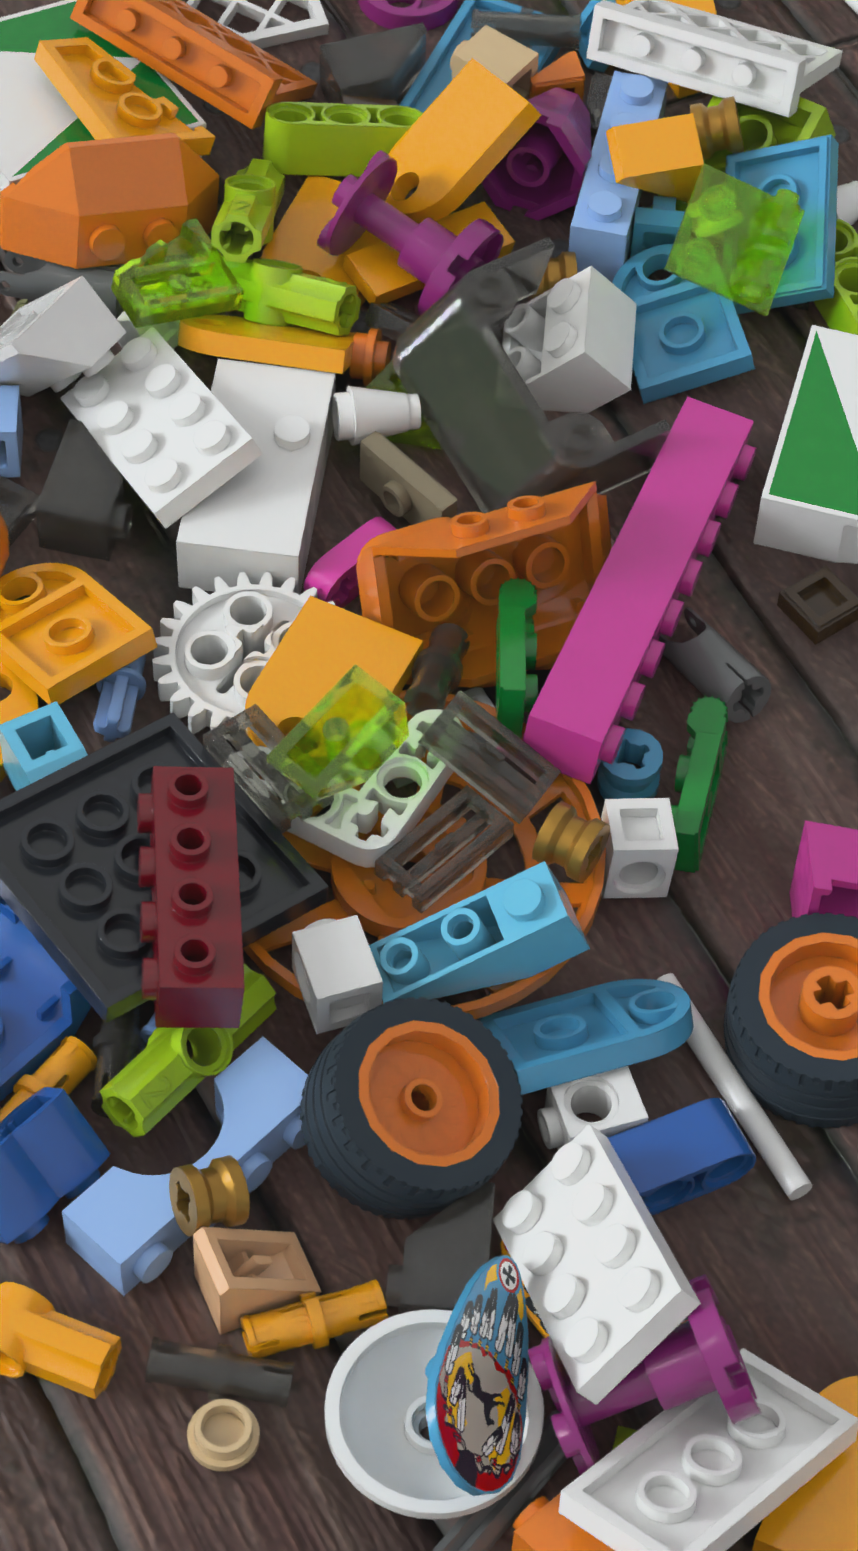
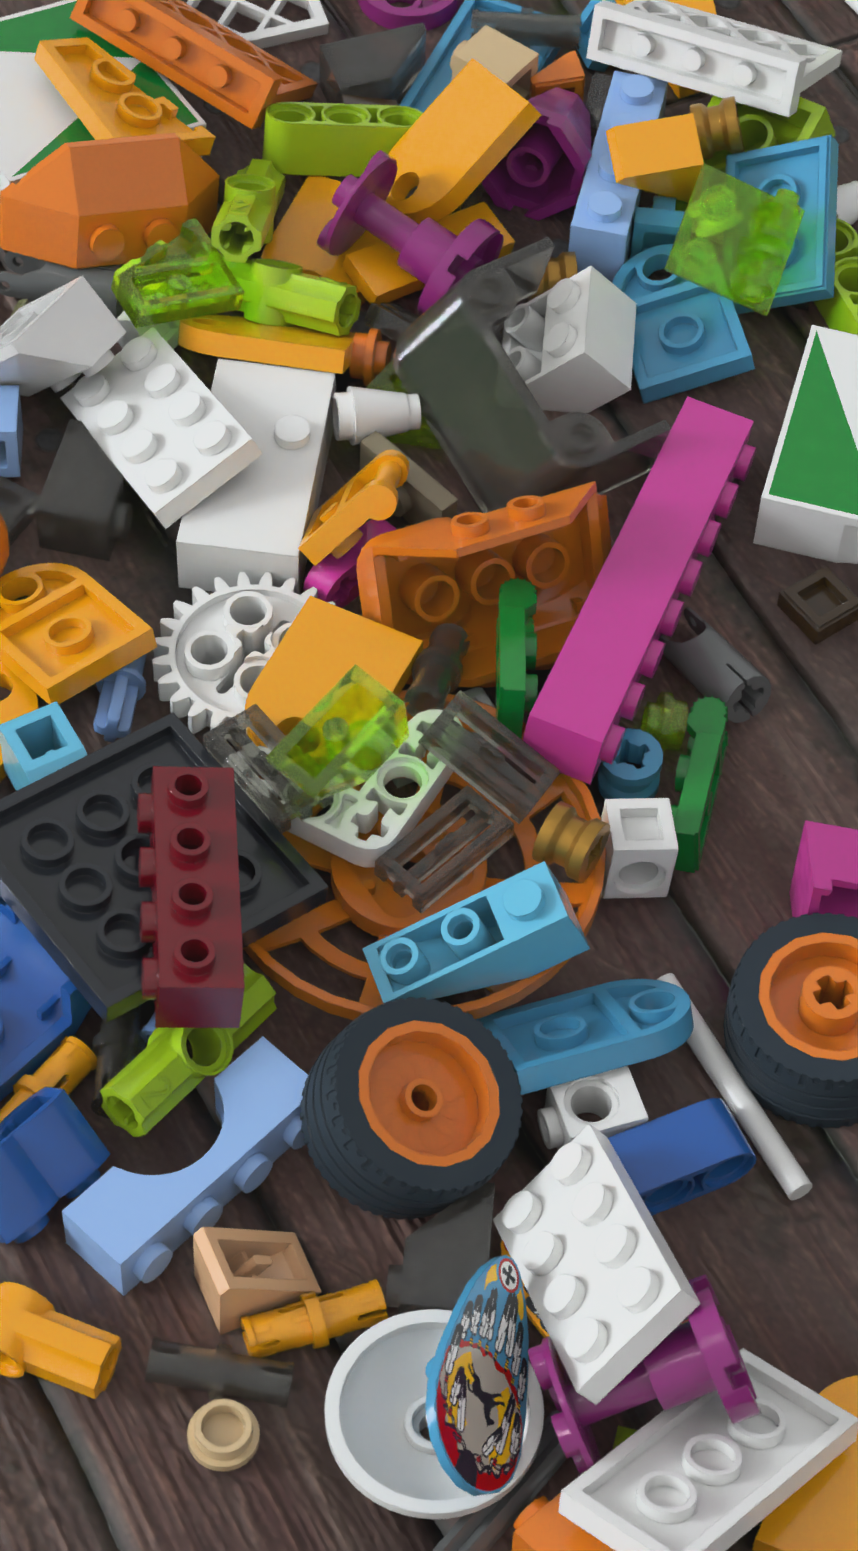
(209, 1195): pearl gold wheel -> none
(335, 972): white brick -> none
(365, 496): none -> light orange plate
(666, 720): none -> clear neon green plate

